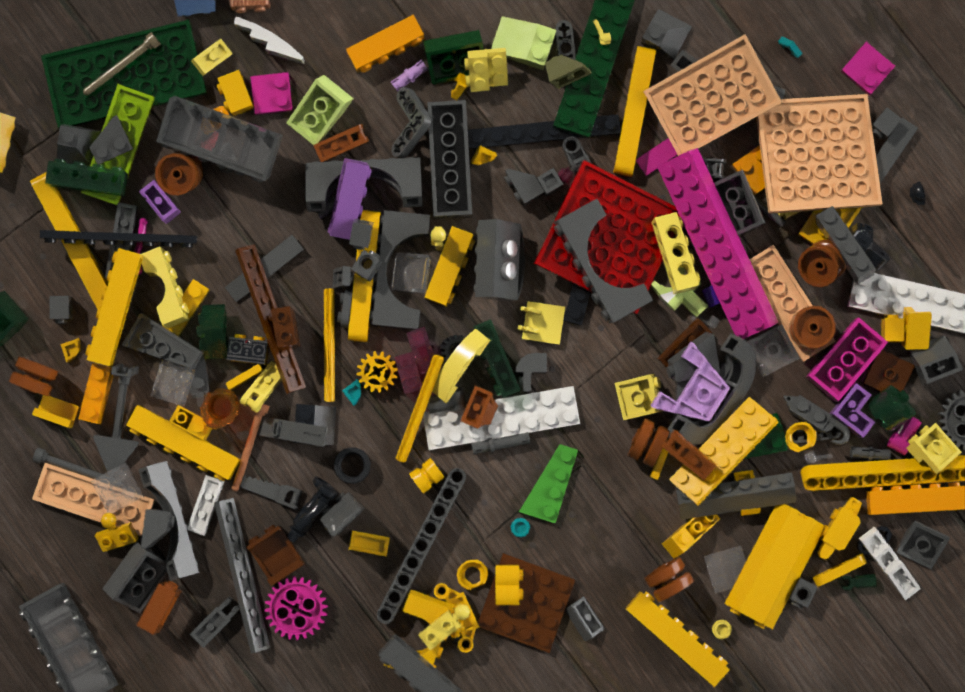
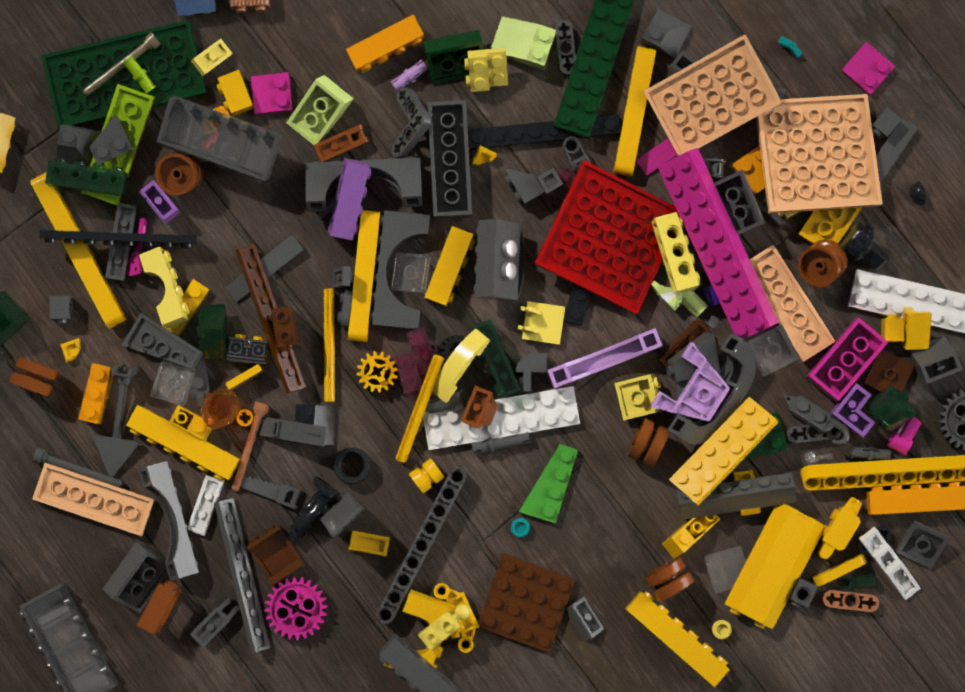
(57, 411): yellow panel -> none
(114, 307): yellow brick -> none
(115, 535): yellow plate -> none
(117, 488): clear plate -> none
(139, 74): none -> lime pin
(156, 526): dark grey slope -> none
(241, 422): none -> yellow bush
(262, 387): light yellow plate -> none
(275, 45): white slope -> none
(353, 392): teal tile -> none
(361, 234): dark grey brick -> none
(369, 273): dark grey brick -> none
(437, 237): light yellow plate -> none
(460, 86): yellow tile -> none
(461, 574): yellow piece -> none
(508, 584): yellow brick -> none
(565, 70): olive slope -> none
(575, 231): dark grey arch -> none
(604, 38): light yellow hand -> none
(604, 358): none -> lavender arch
(655, 473): yellow tile -> none
(689, 455): dark orange plate -> none
(808, 429): yellow piece -> none
(822, 322): dark orange wheel -> none
(853, 255): dark grey arch -> none
(865, 597): none -> nougat beam
(933, 448): light yellow plate -> none

